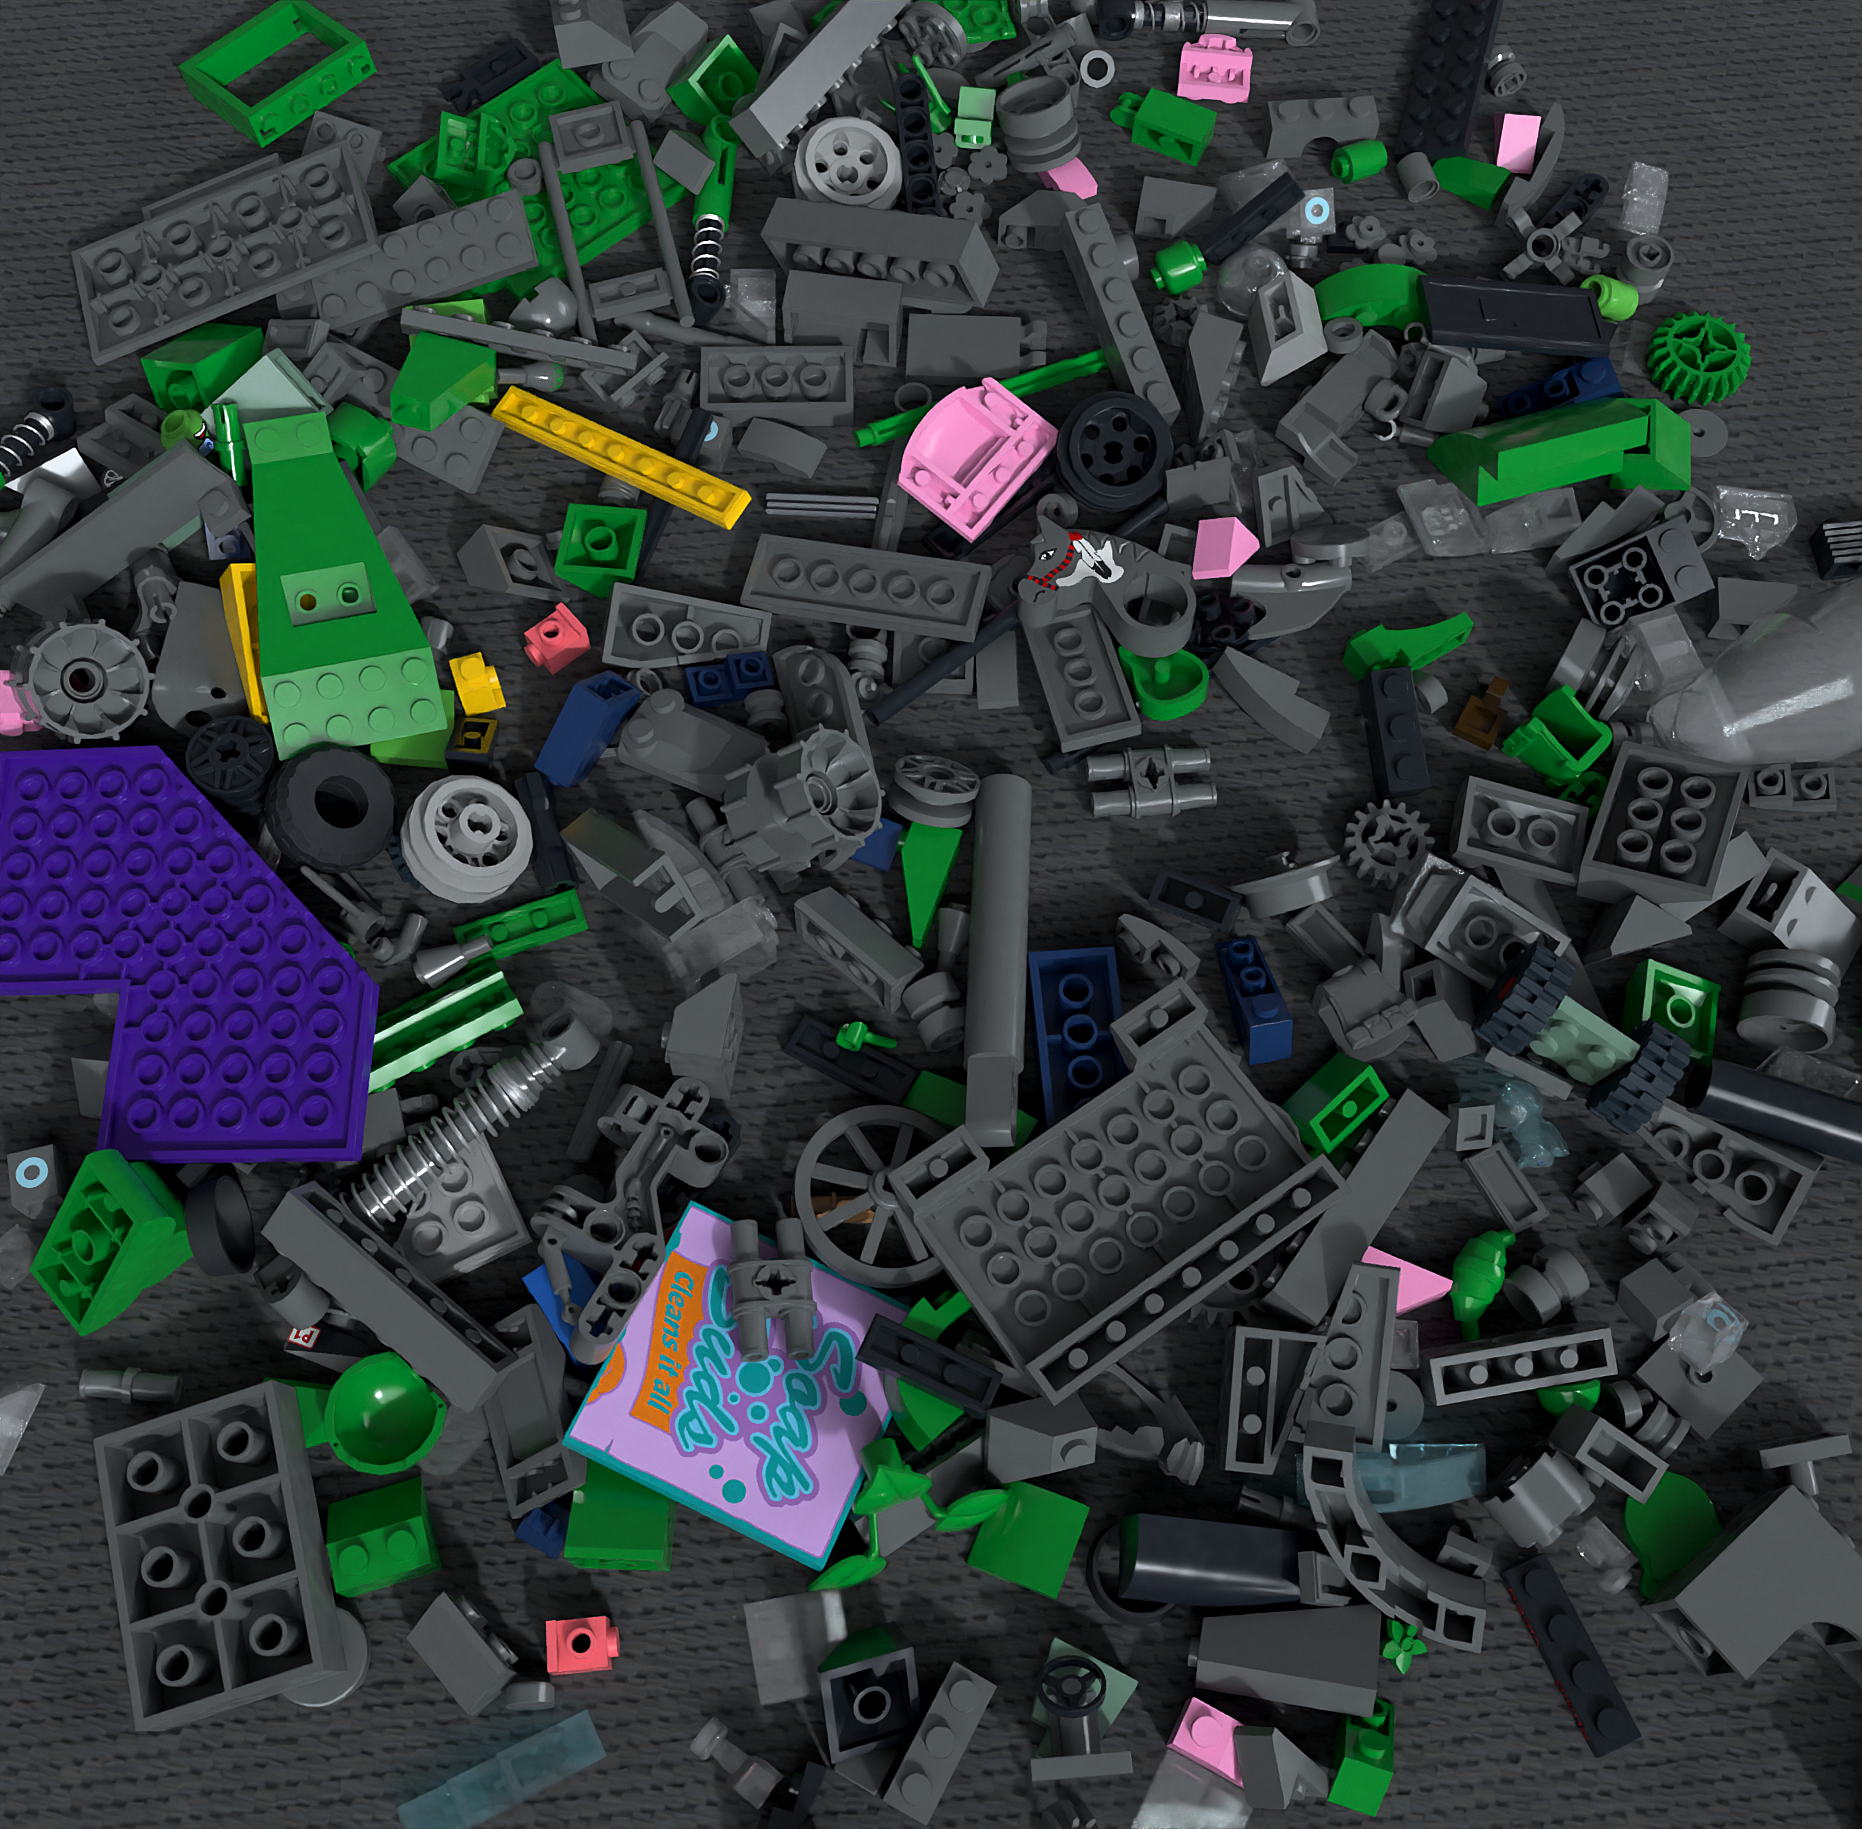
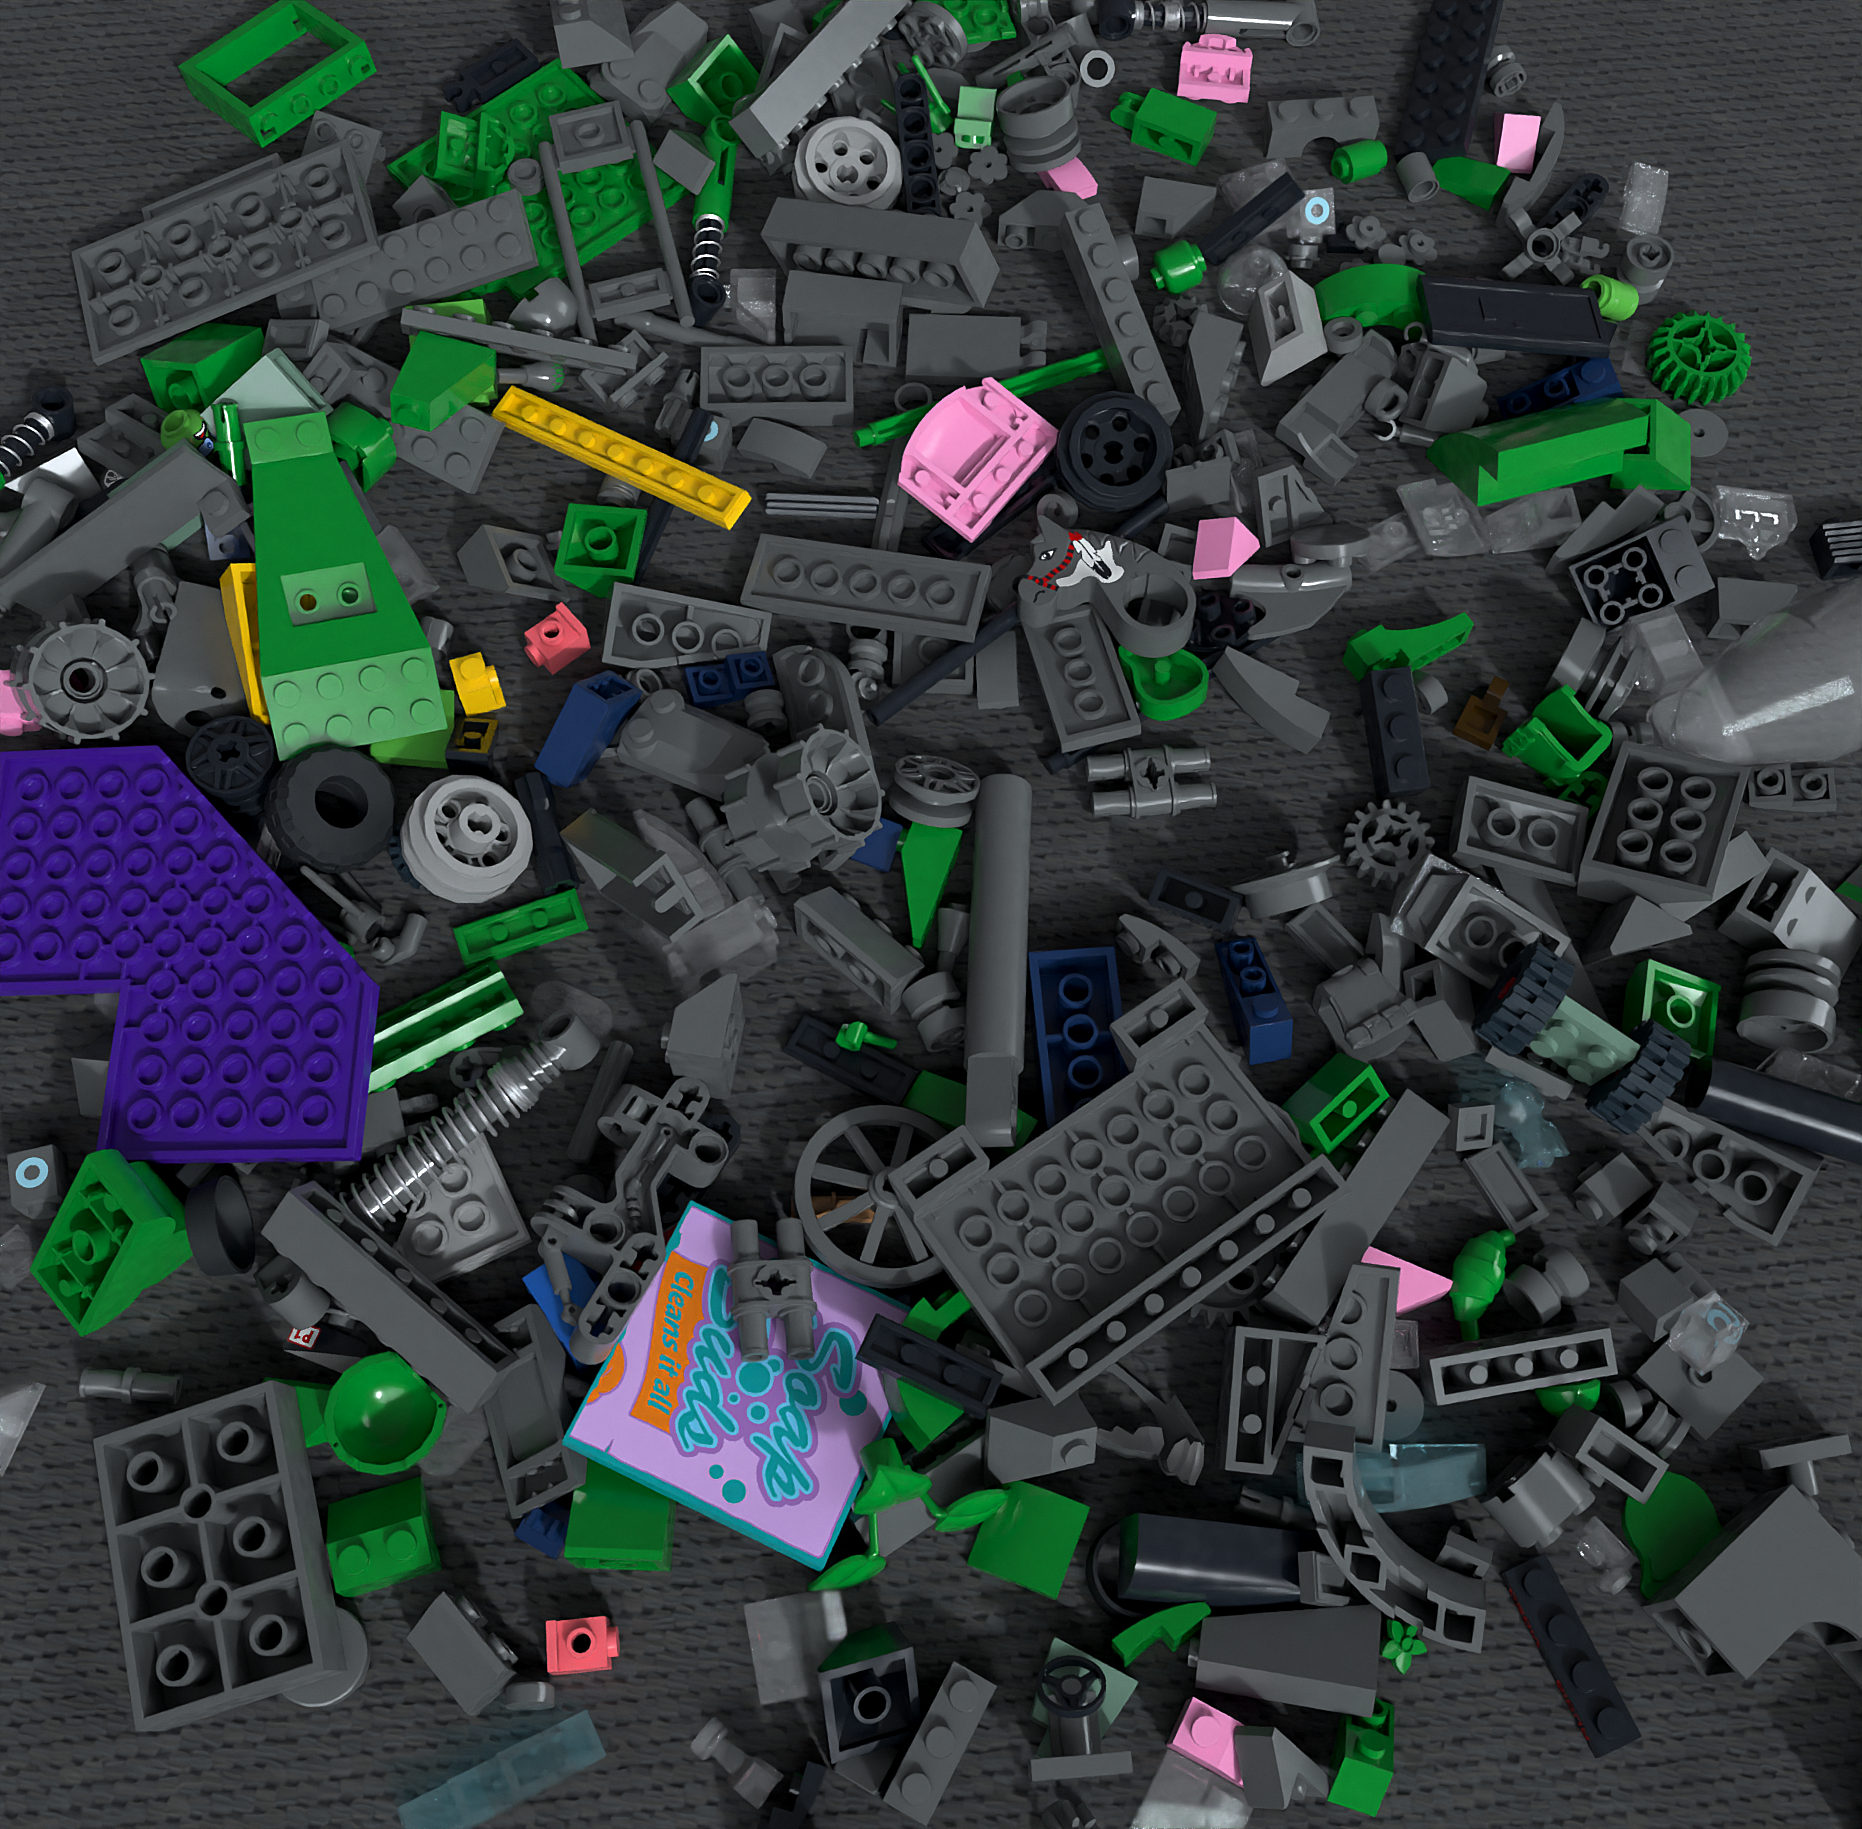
(440, 963): dark grey cone -> none
(1171, 1625): none -> green slope

